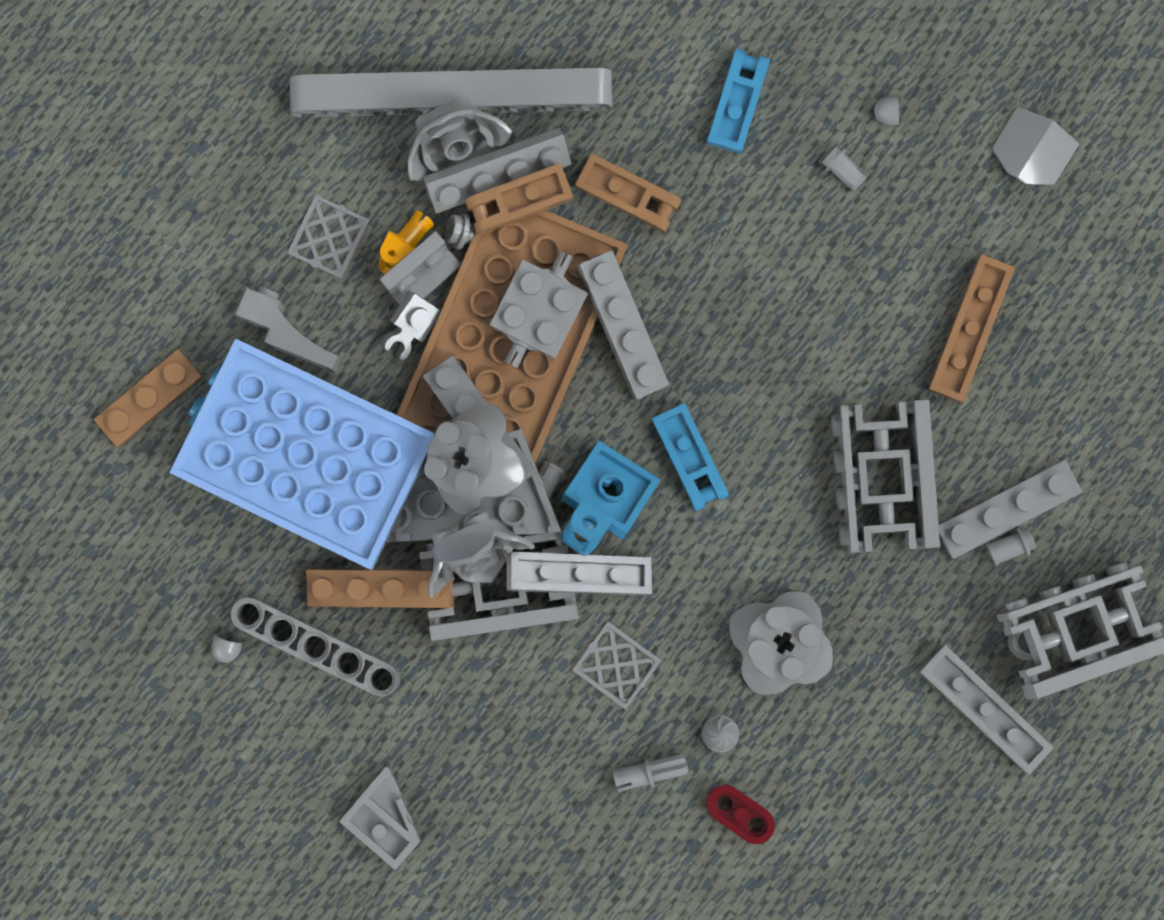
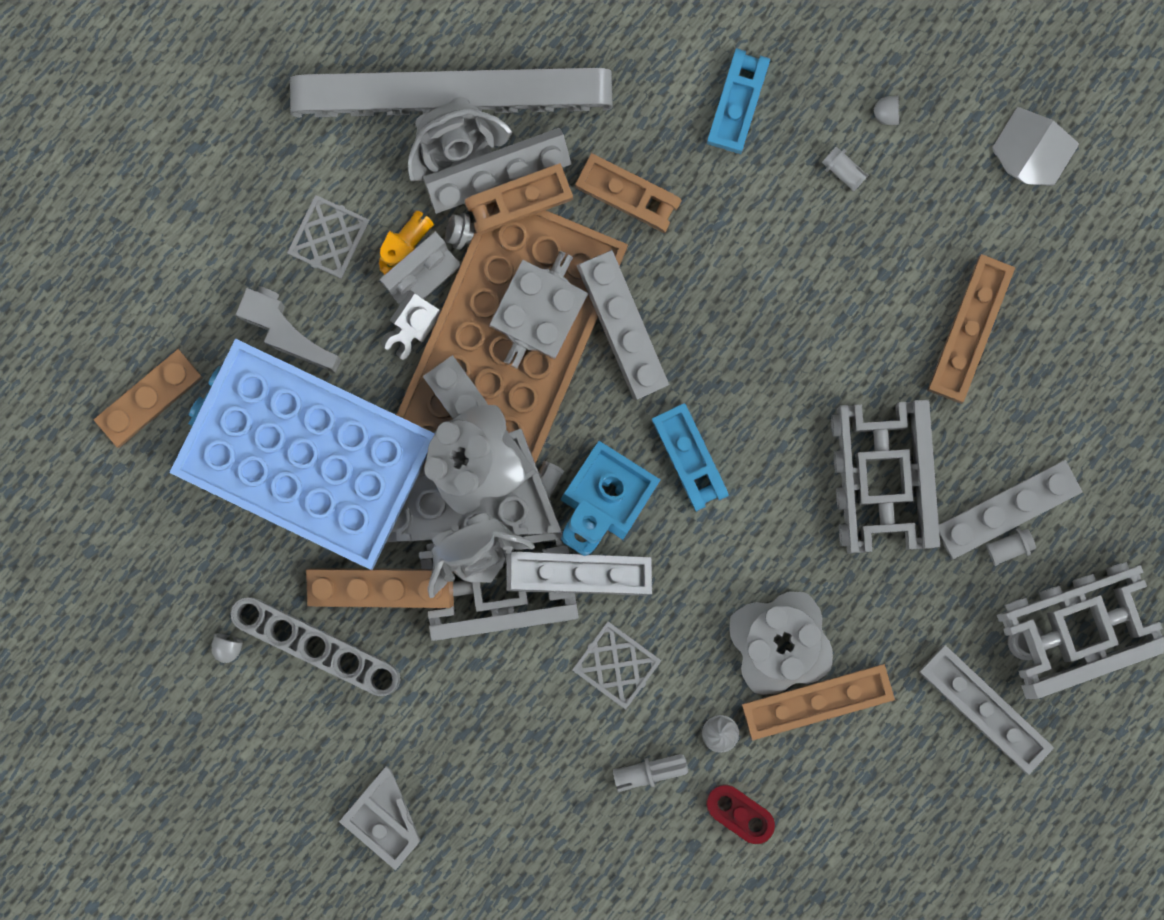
(817, 702): none -> medium nougat plate

